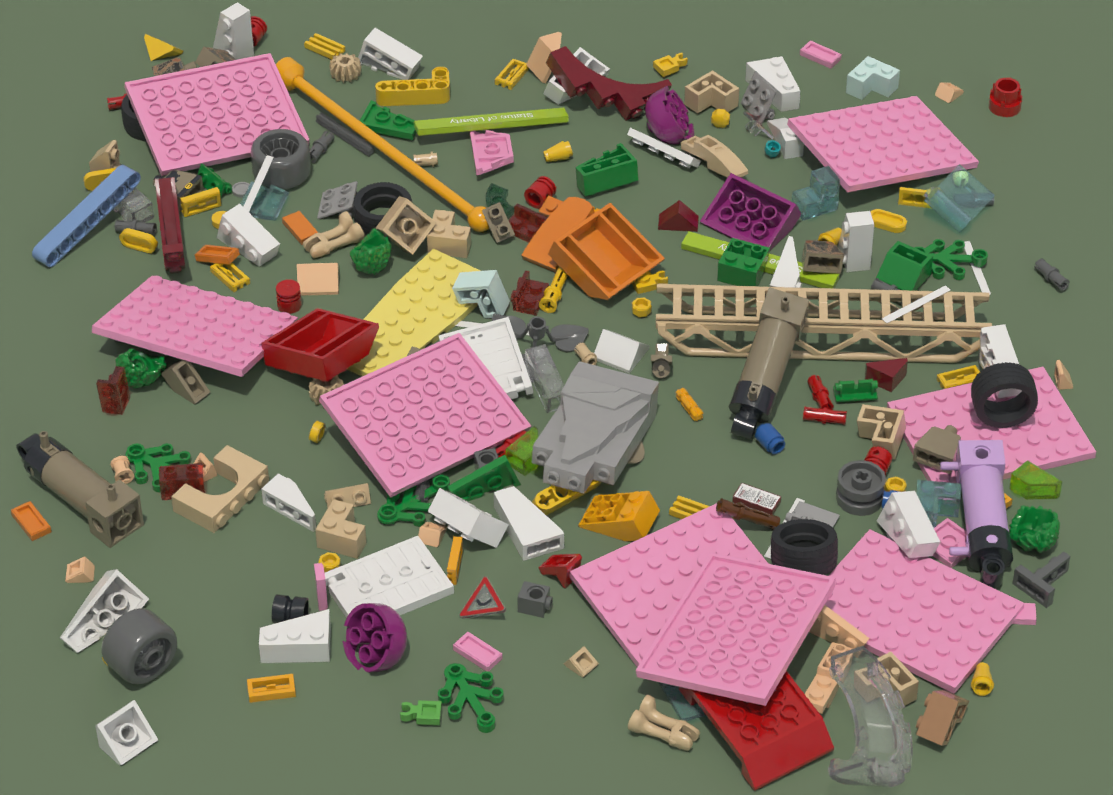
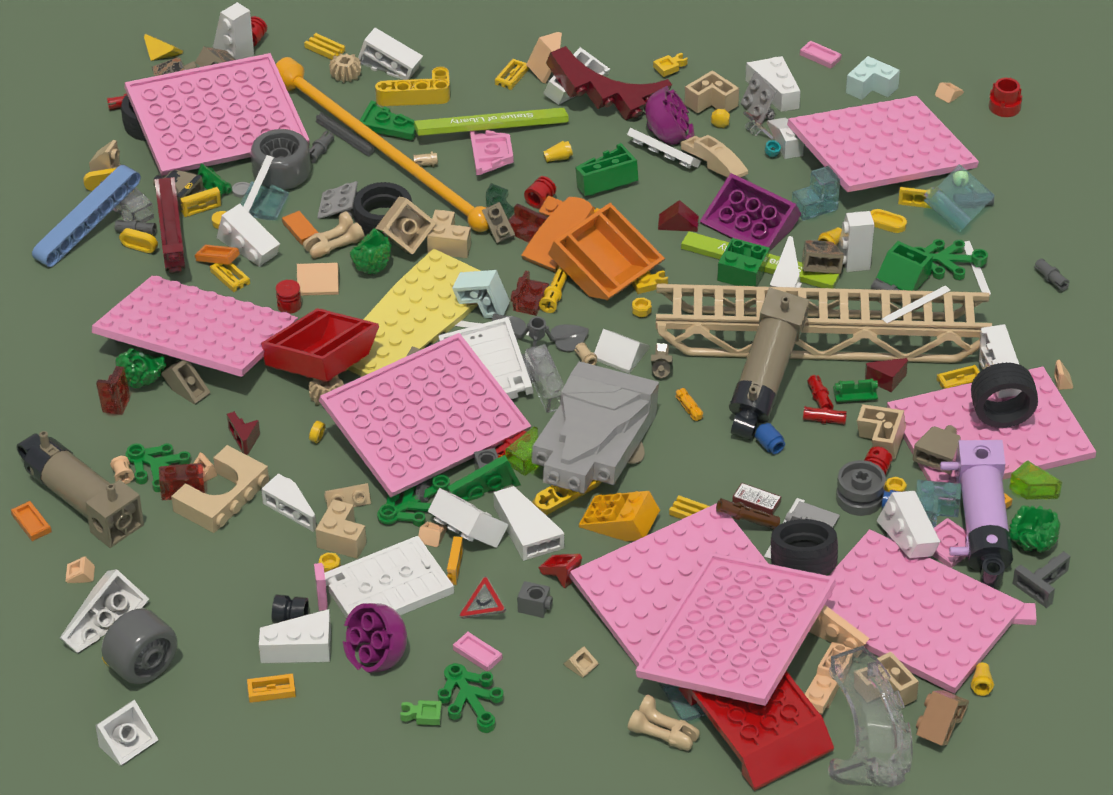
(244, 434): none -> dark red slope

